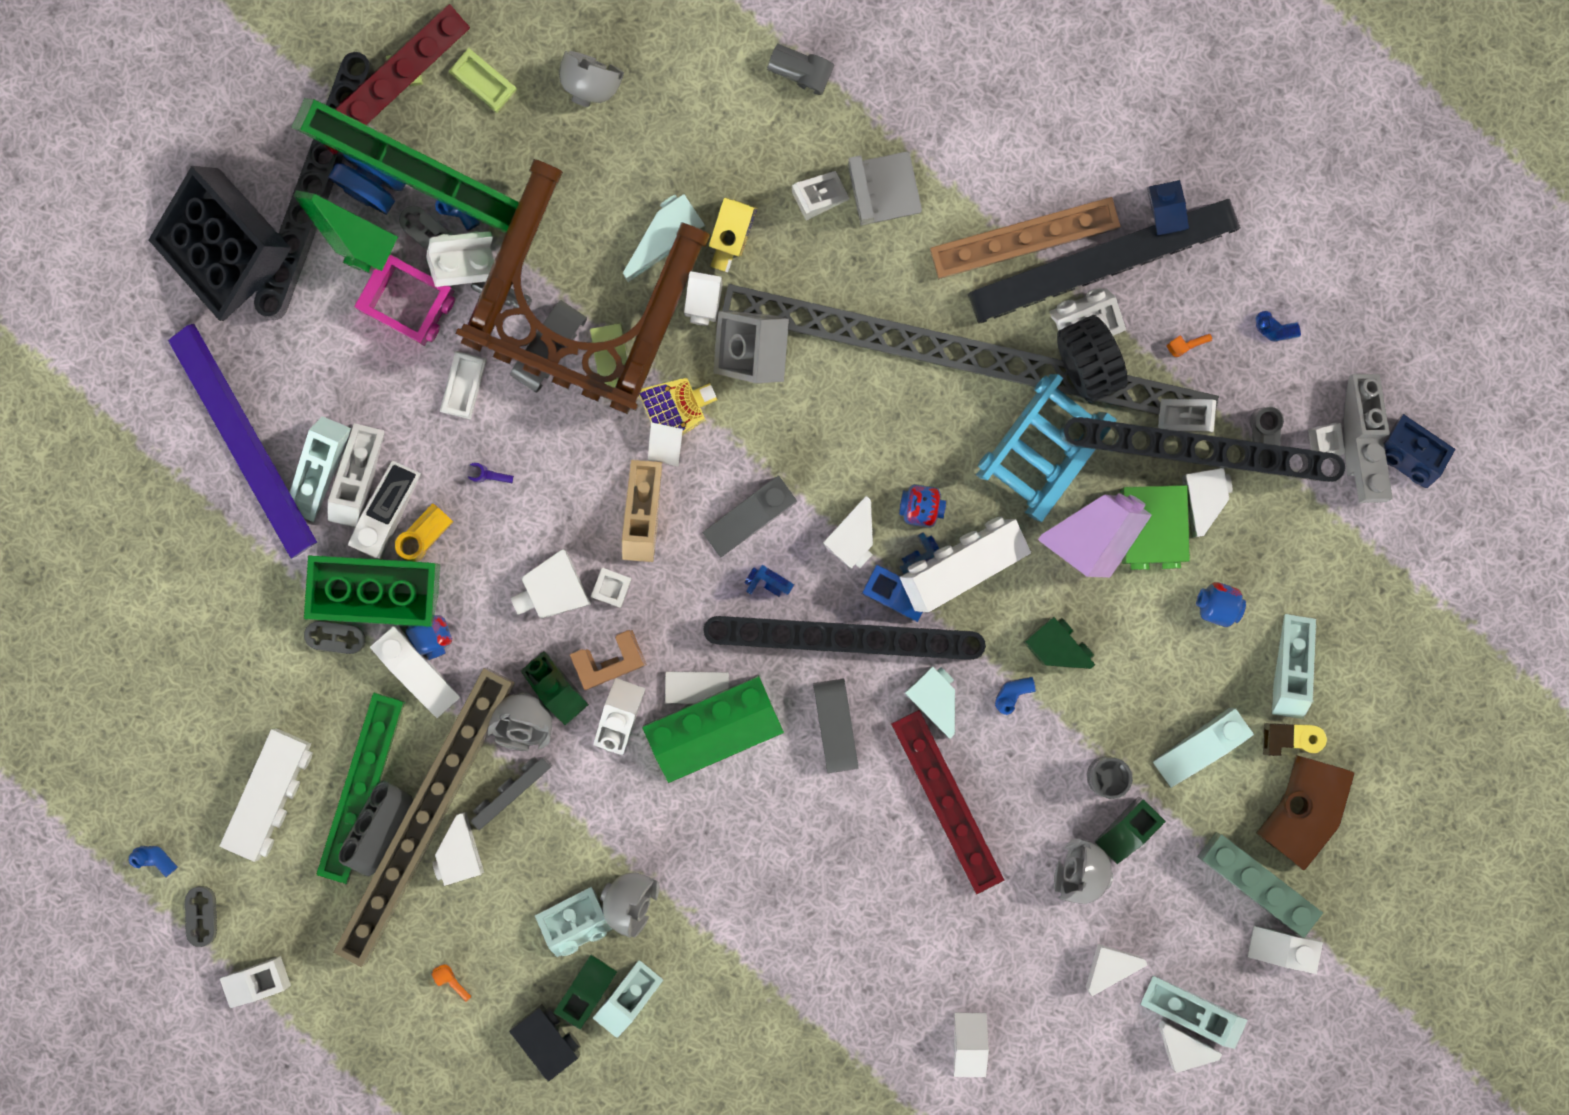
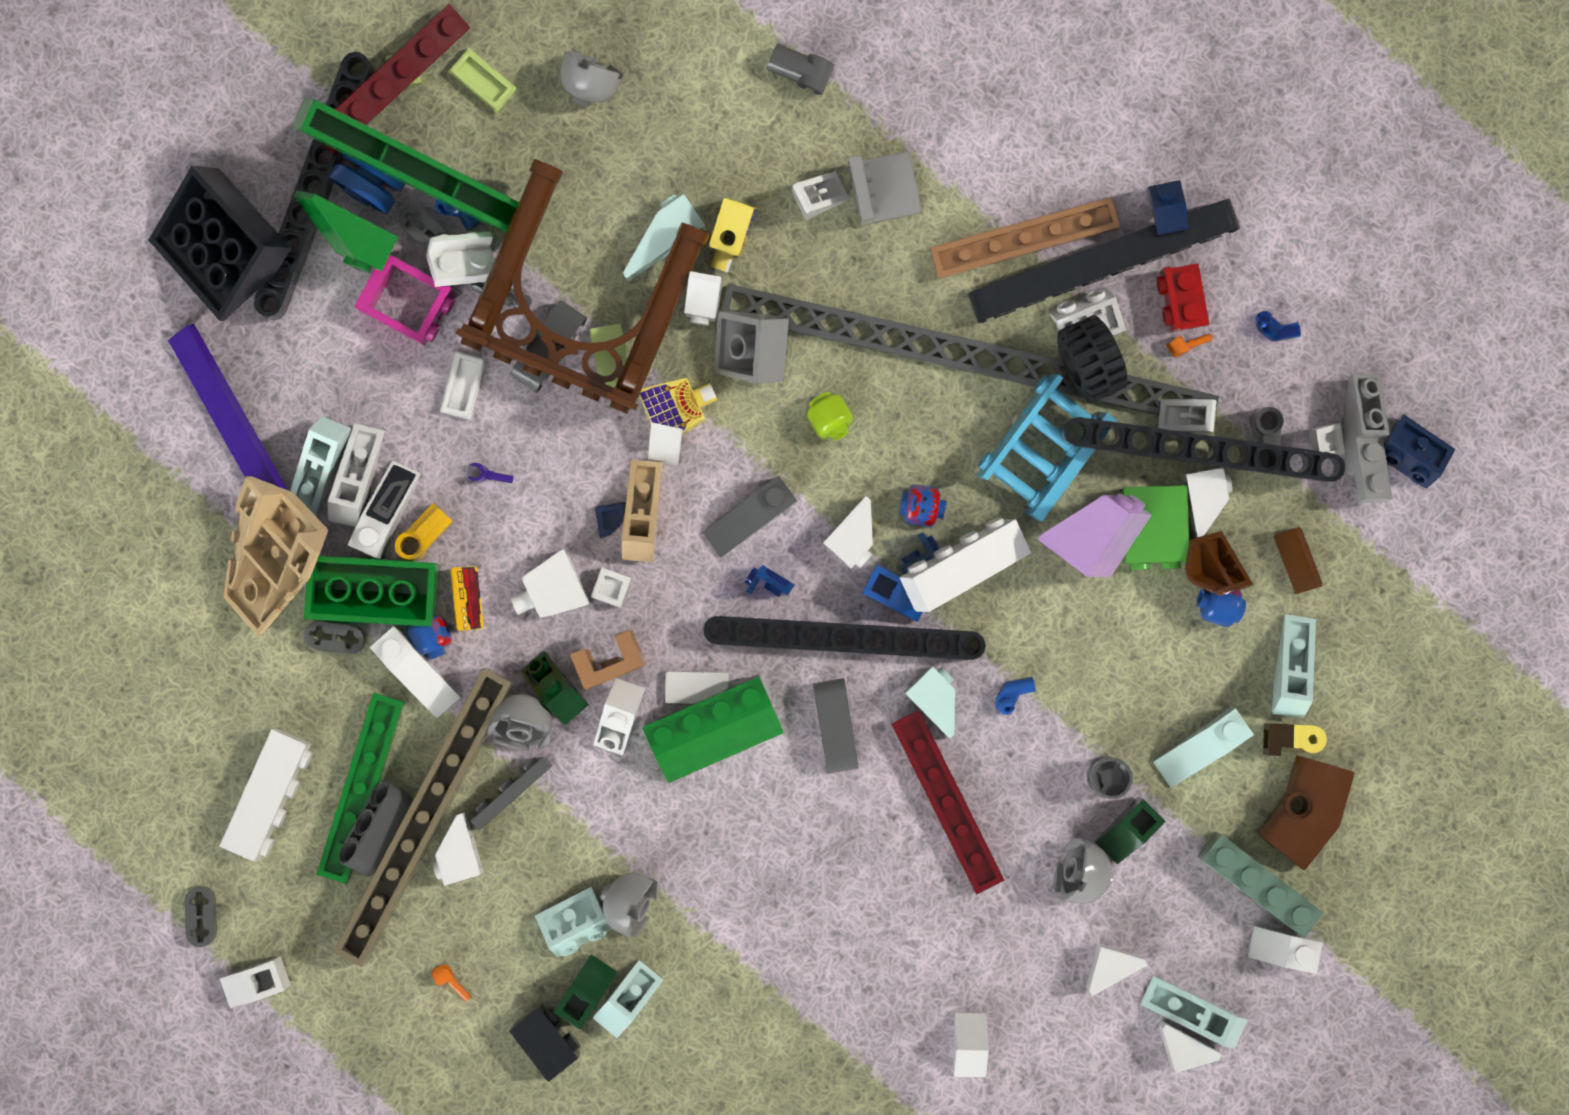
(152, 857): blue arm -> none
(272, 554): none -> tan wedge
(466, 598): none -> slope
(609, 518): none -> dark blue tile
(830, 416): none -> lime head
(1056, 647): dark green slope -> none
(1183, 297): none -> red bracket
(1215, 566): none -> reddish brown slope
(1298, 560): none -> reddish brown slope

